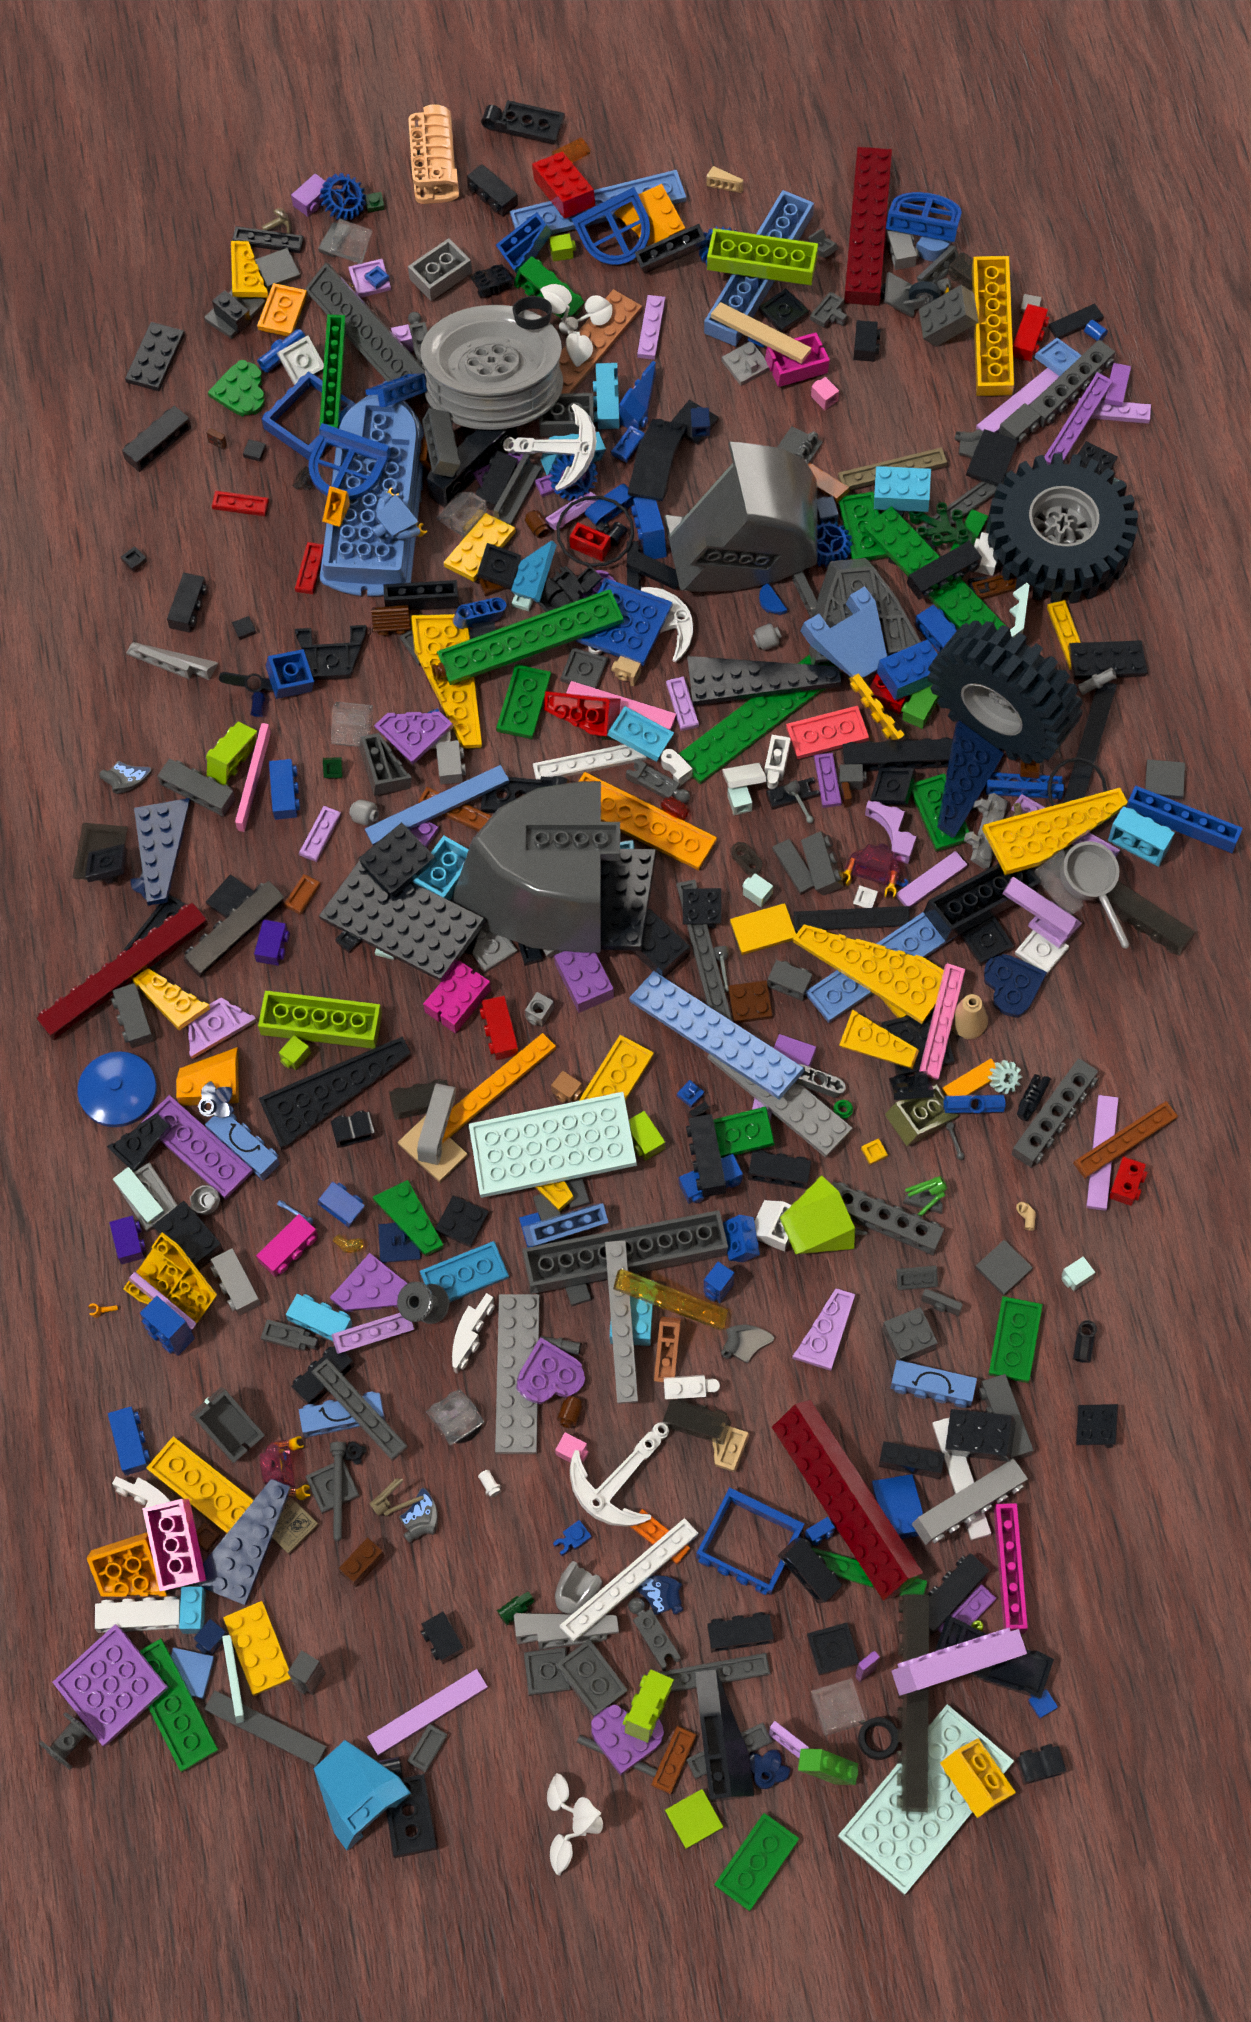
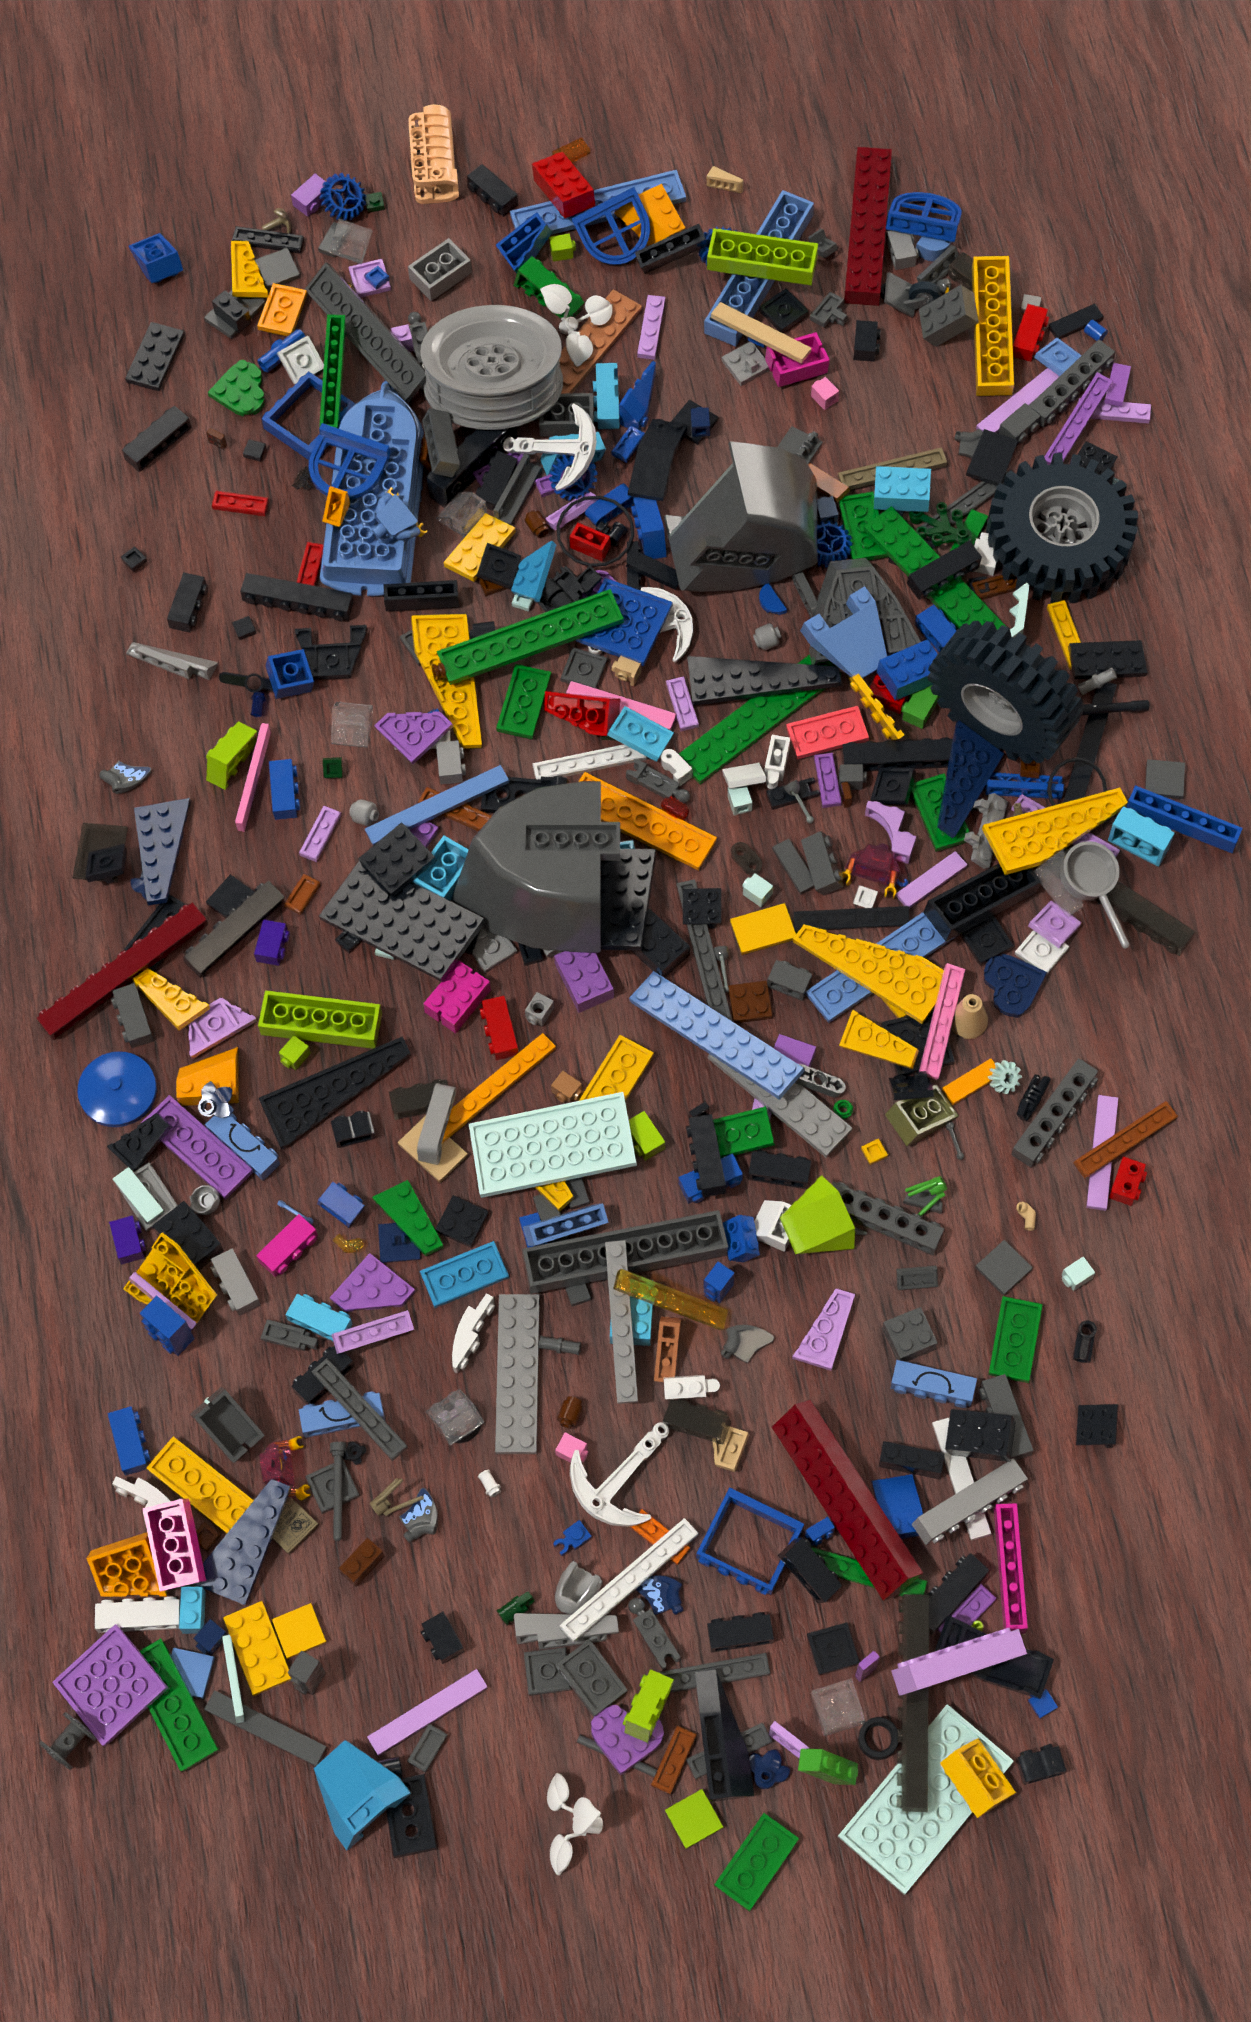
(100, 1310): light orange hand -> none
(156, 258): none -> blue slope
(197, 787): dark grey brick -> none
(297, 597): none -> black brick
(299, 1631): none -> yellow tile
(382, 767): dark grey wedge -> none
(391, 619): reddish brown brick -> none
(399, 389): blue fence -> none
(423, 1302): dark grey hose -> none
(485, 607): blue beam -> none
(491, 278): black hinge -> none
(496, 120): black hinge -> none
(532, 302): black tyre -> none
(549, 1373): medium lavender plate -> none
(690, 1093): blue tile -> none
(941, 1302): dark grey plate -> none
(962, 1103): blue piece -> none
(1039, 906): lavender tile -> none
(1133, 706): none -> black piece

